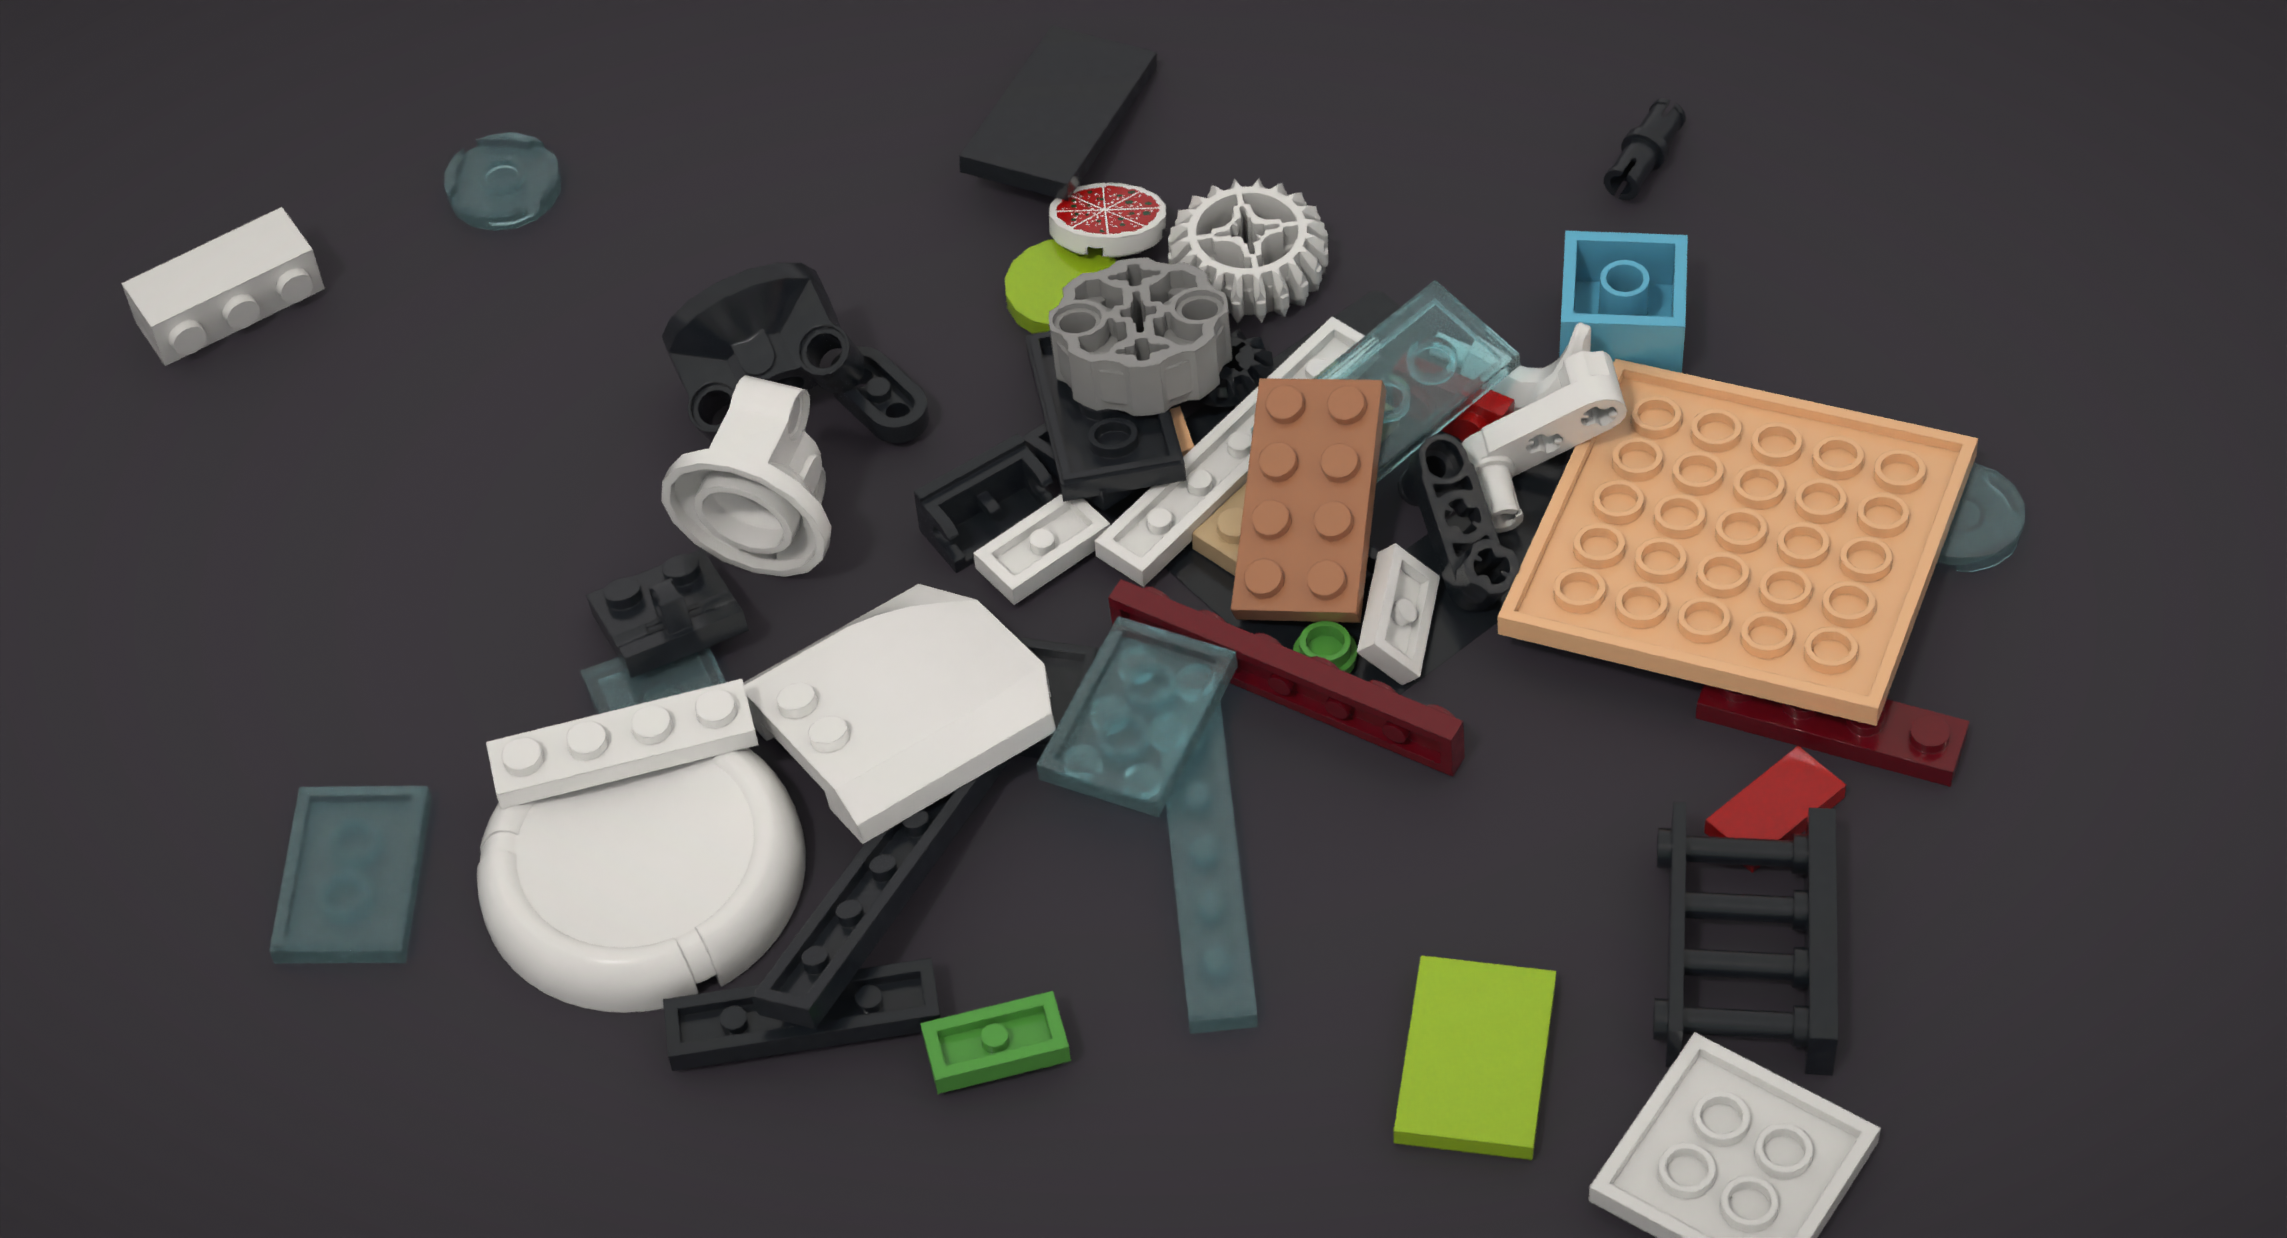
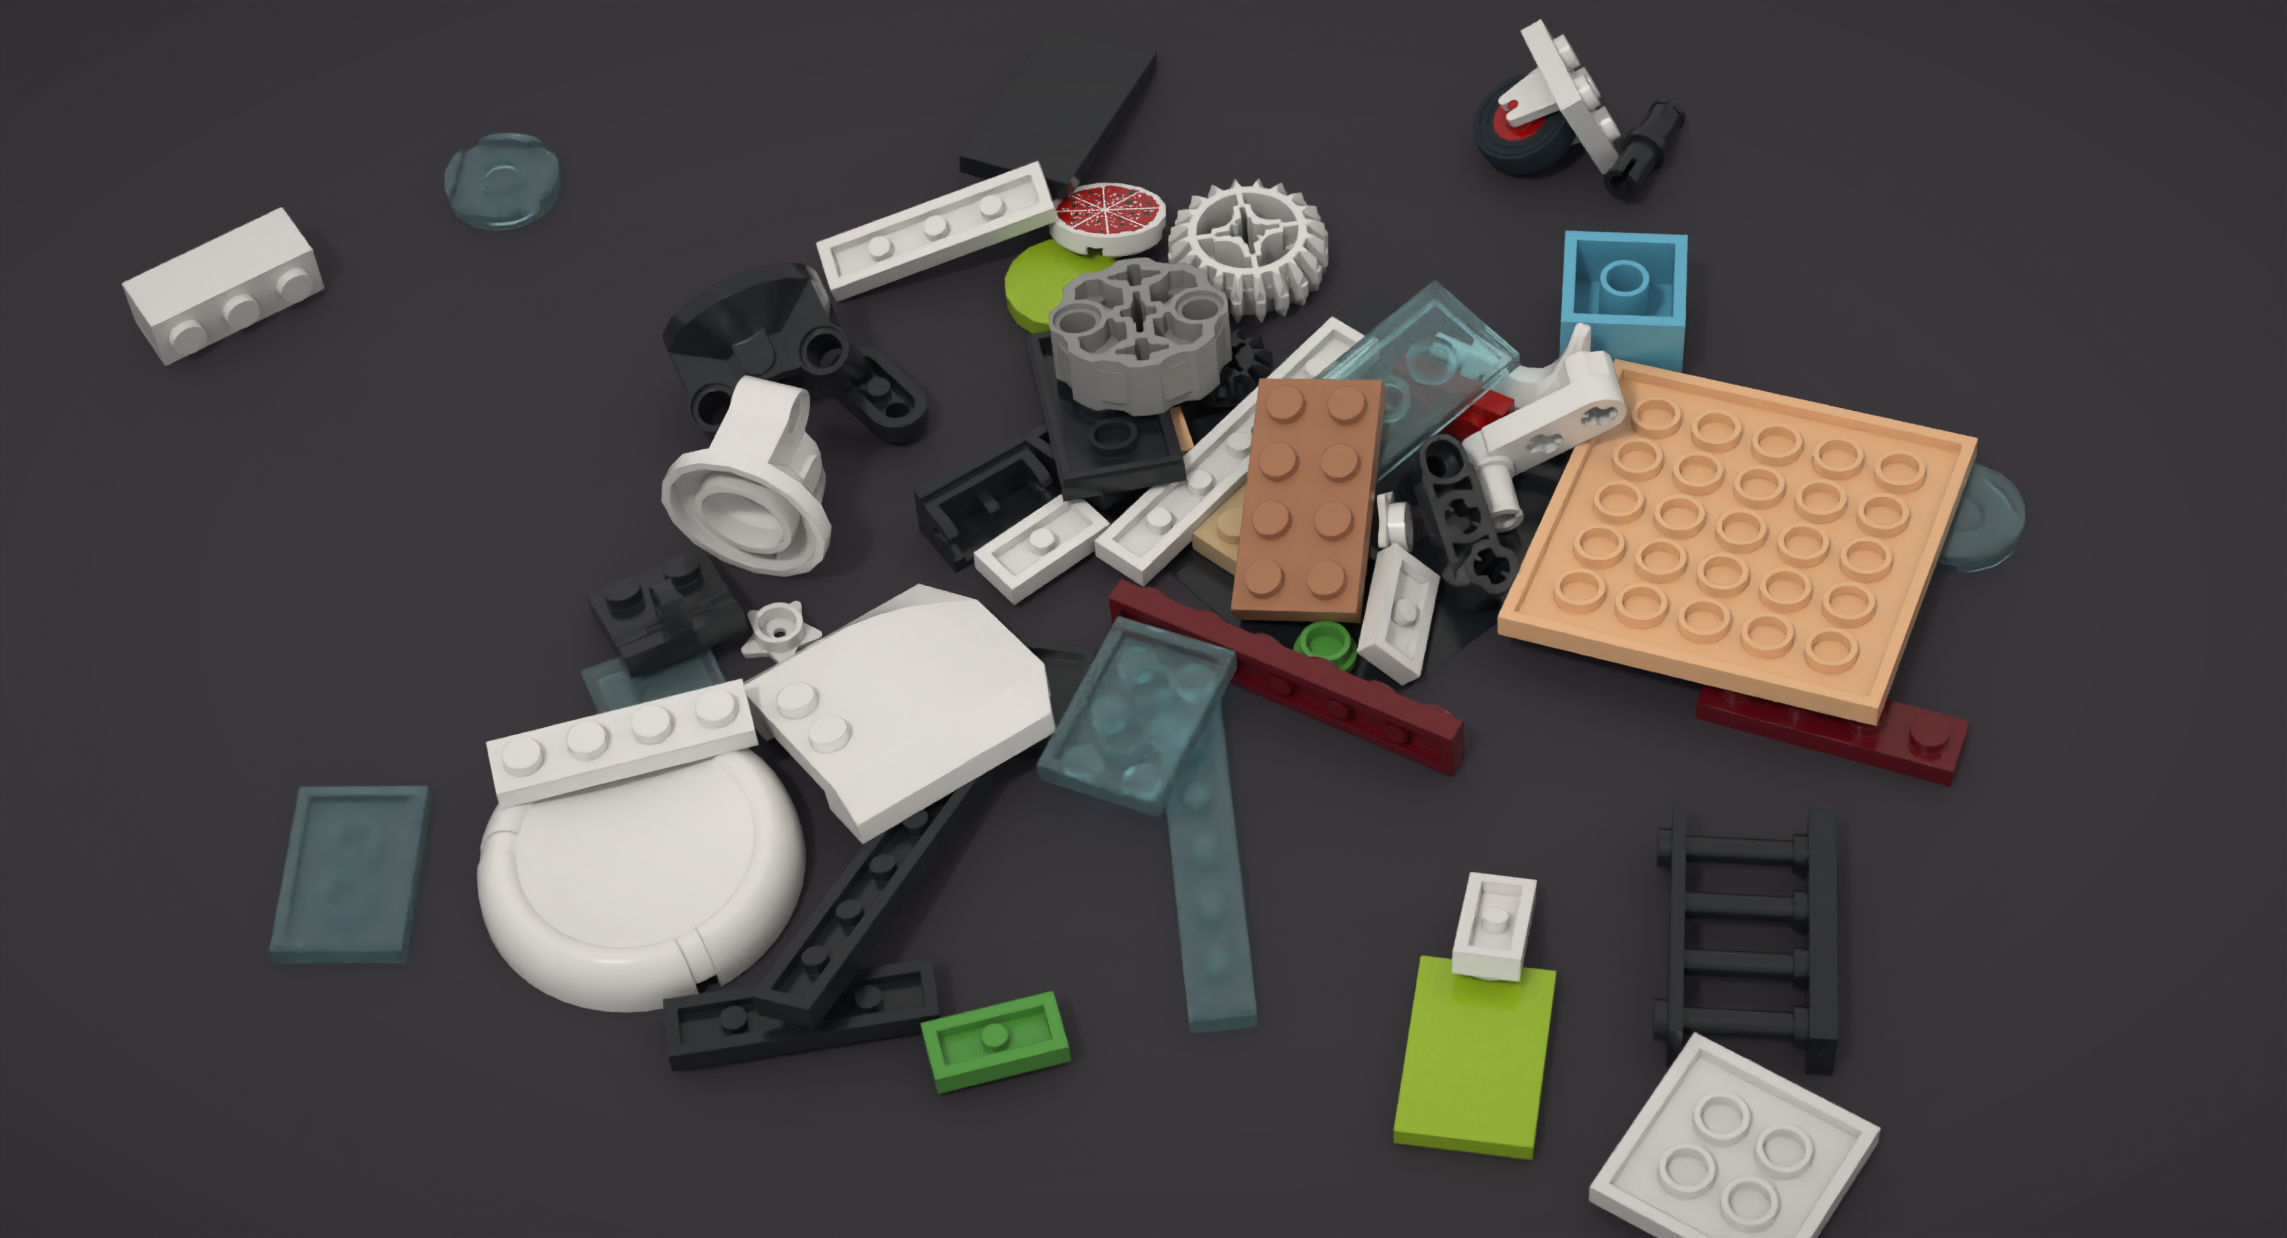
(774, 619): none -> white plate
(937, 231): none -> white plate
(1394, 522): none -> white plate
(1494, 927): none -> white plate
(1541, 114): none -> plate
(1778, 801): red tile -> none

